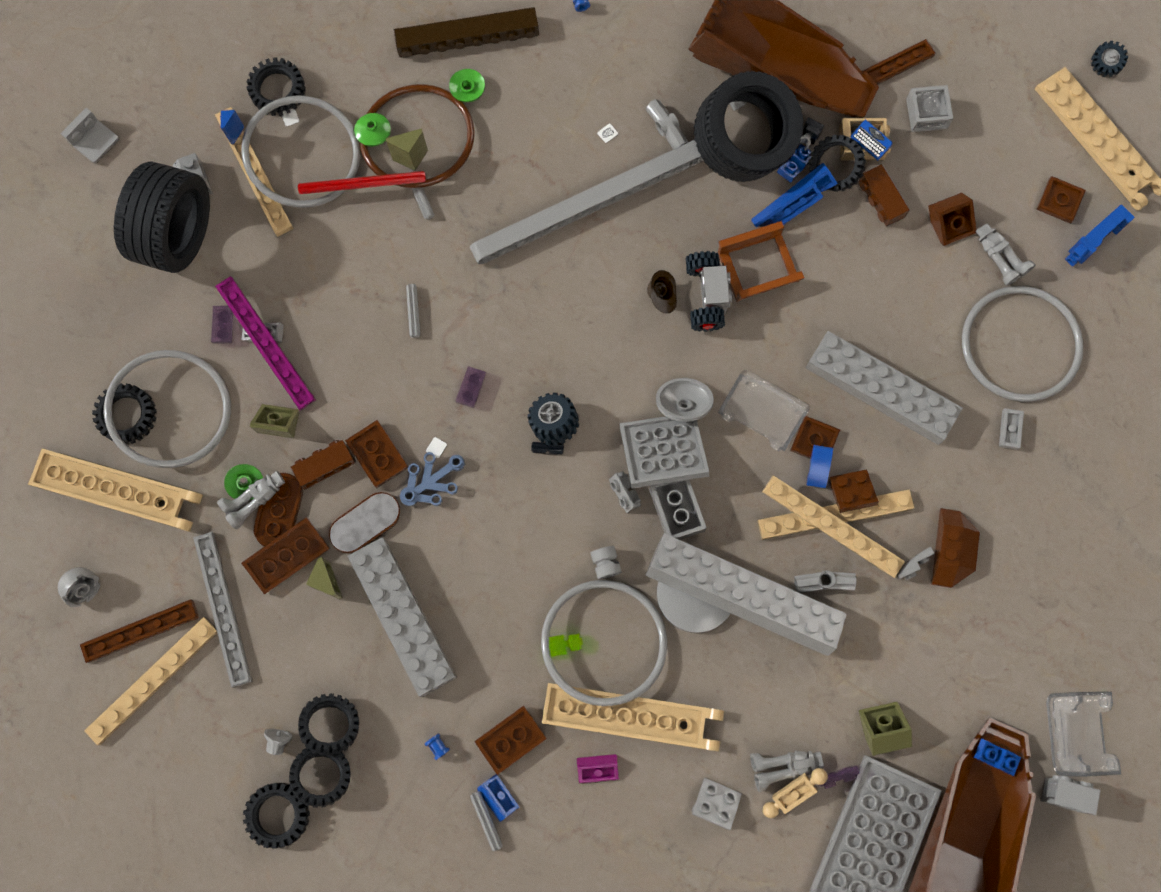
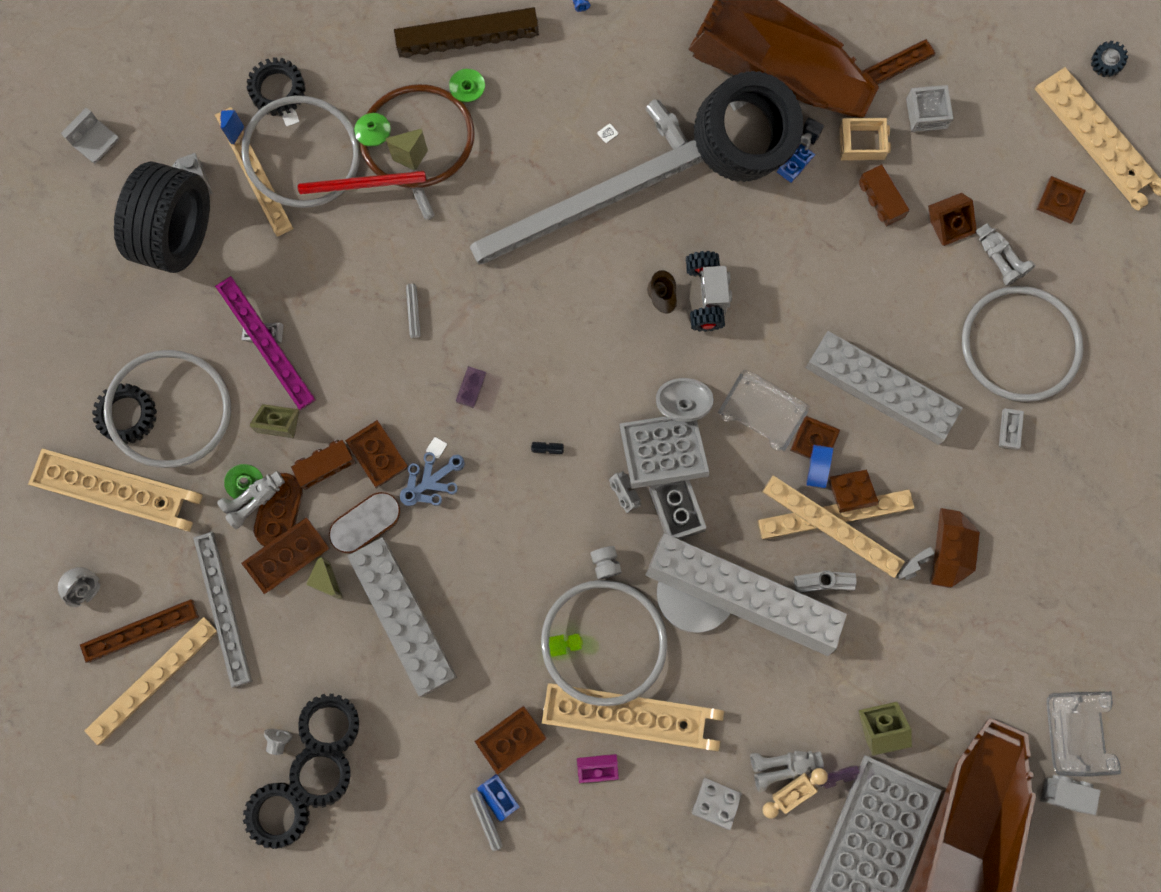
(222, 325): clear purple plate -> none
(437, 746): blue bush -> none
(553, 418): black wheel -> none
(750, 238): dark orange piece -> none
(797, 198): blue wedge -> none
(841, 140): black tyre -> none
(871, 140): slope -> none
(997, 757): blue slope -> none
(1088, 245): blue hips -> none

